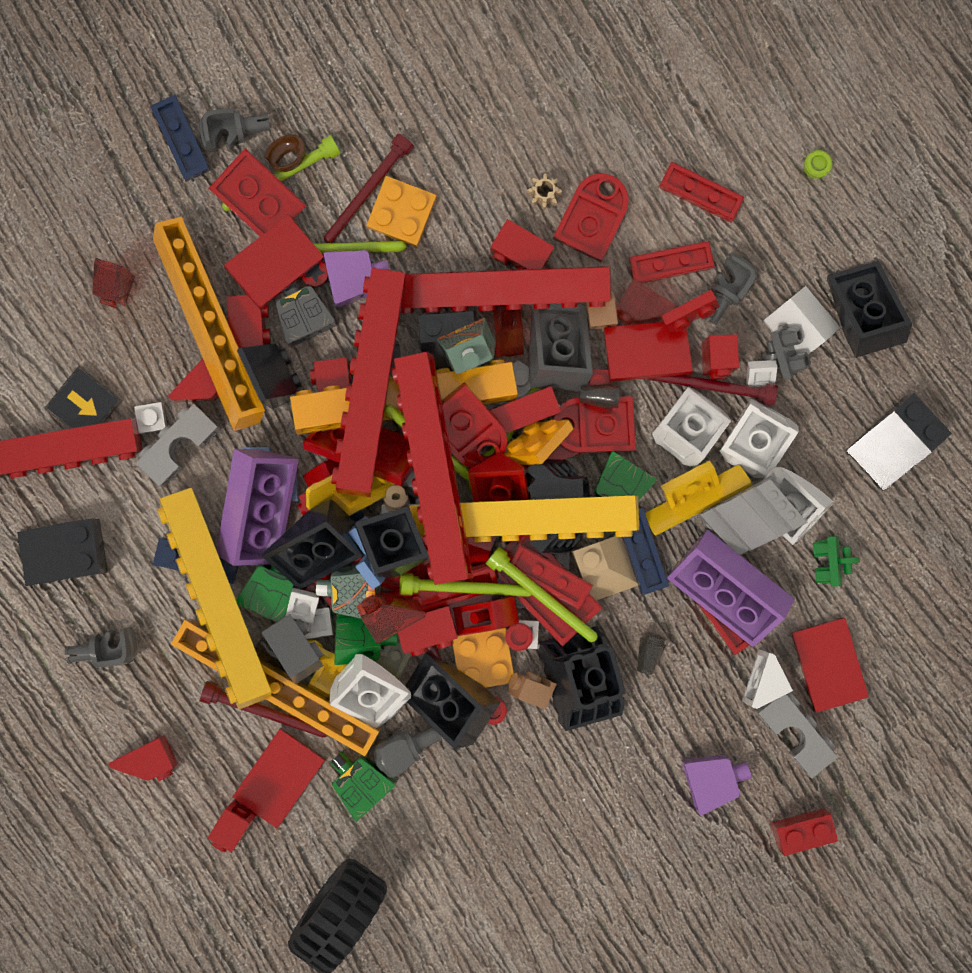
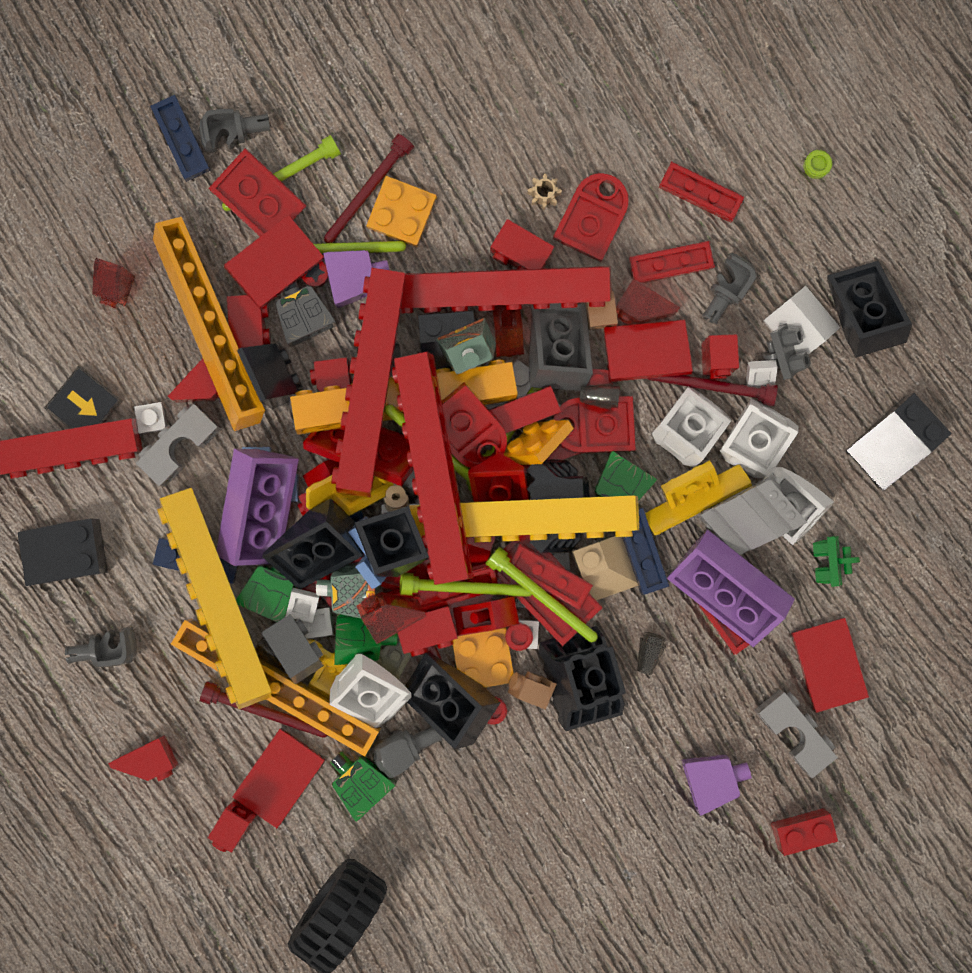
(283, 145): reddish brown piece -> none
(699, 307): red plate -> none
(766, 681): white slope -> none

